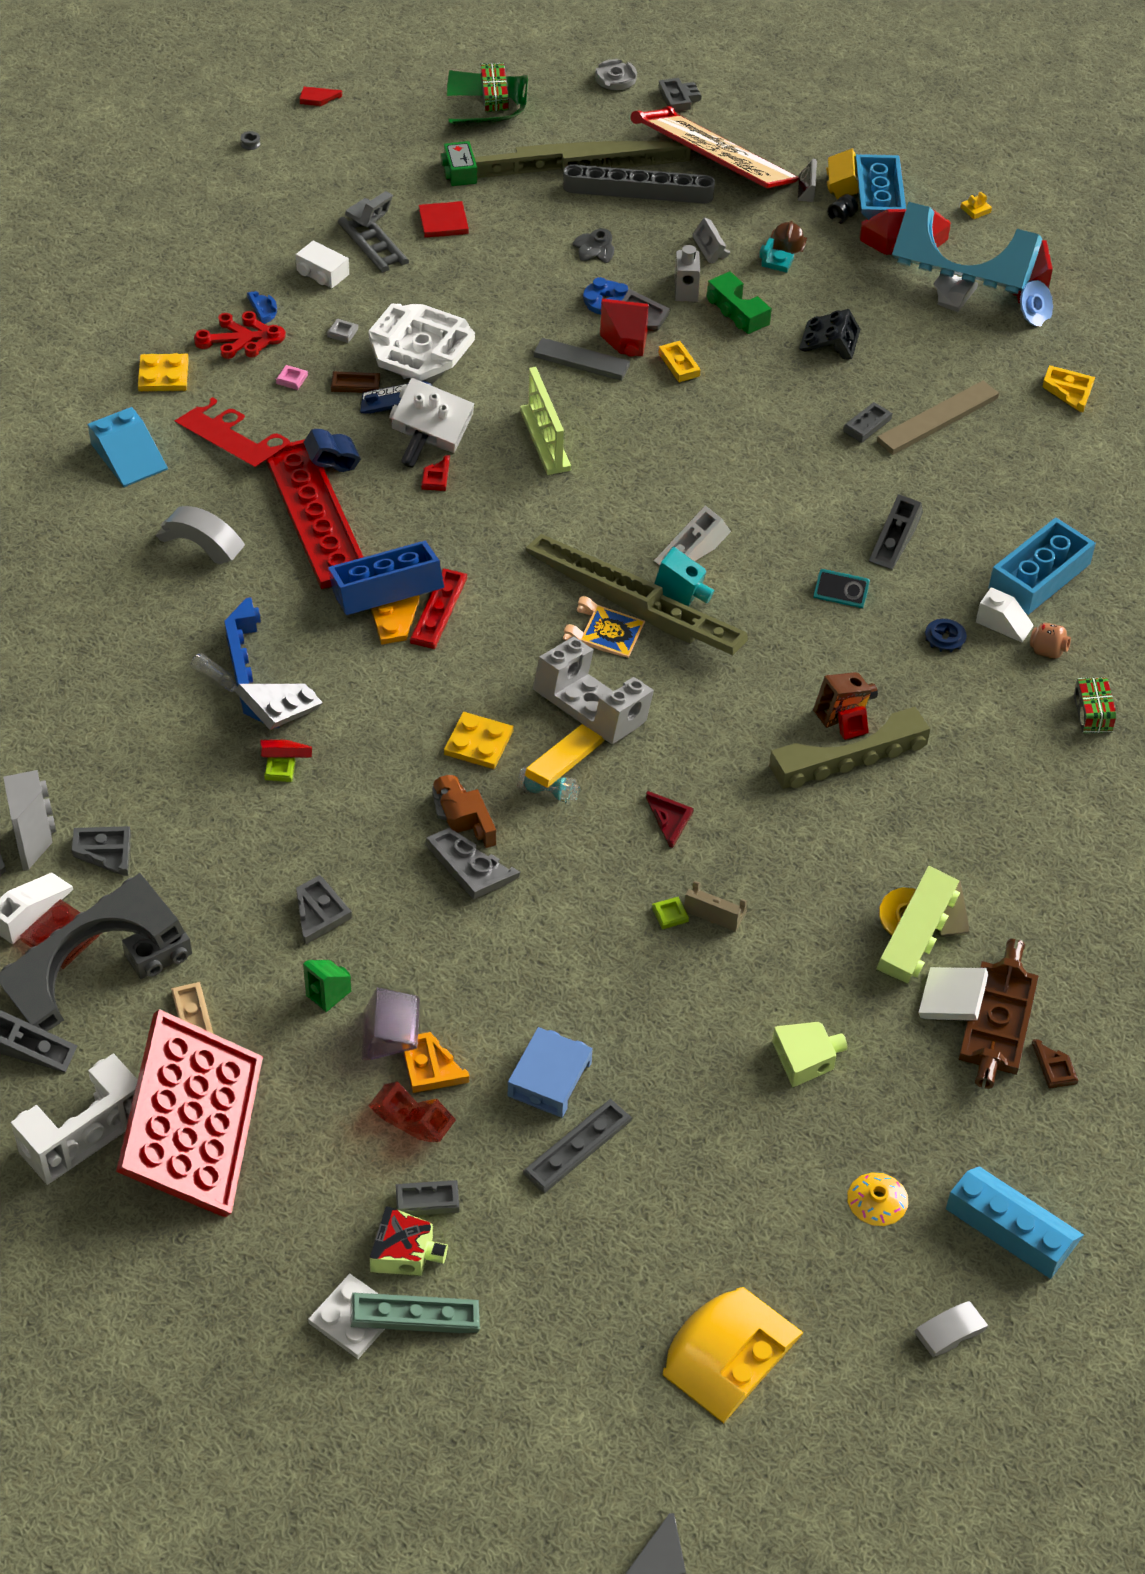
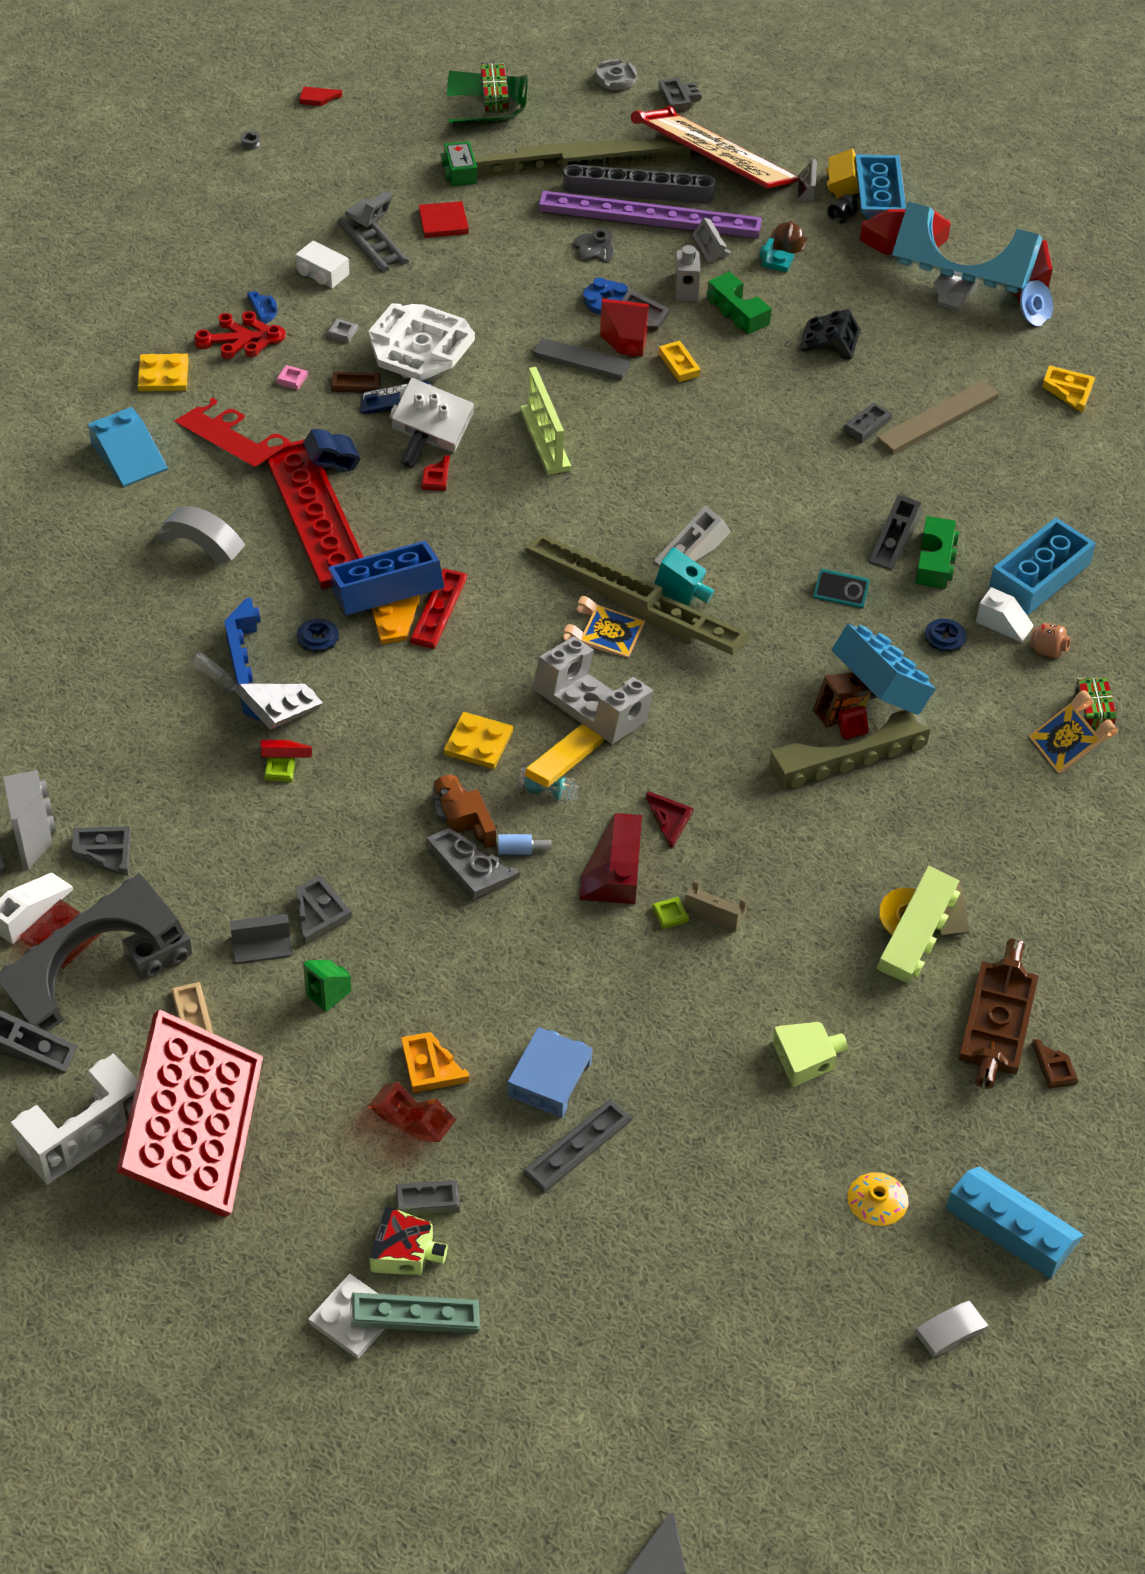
(261, 938): none -> dark grey panel
(317, 626): none -> dark blue gear
(390, 1024): clear purple slope -> none
(520, 844): none -> light blue piece
(614, 864): none -> dark red wedge
(647, 213): none -> medium lavender plate
(728, 1350): yellow slope -> none
(883, 668): none -> dark azure brick
(934, 566): none -> green arch
(953, 993): white tile -> none
(976, 206): yellow tile -> none
(1069, 736): none -> flag

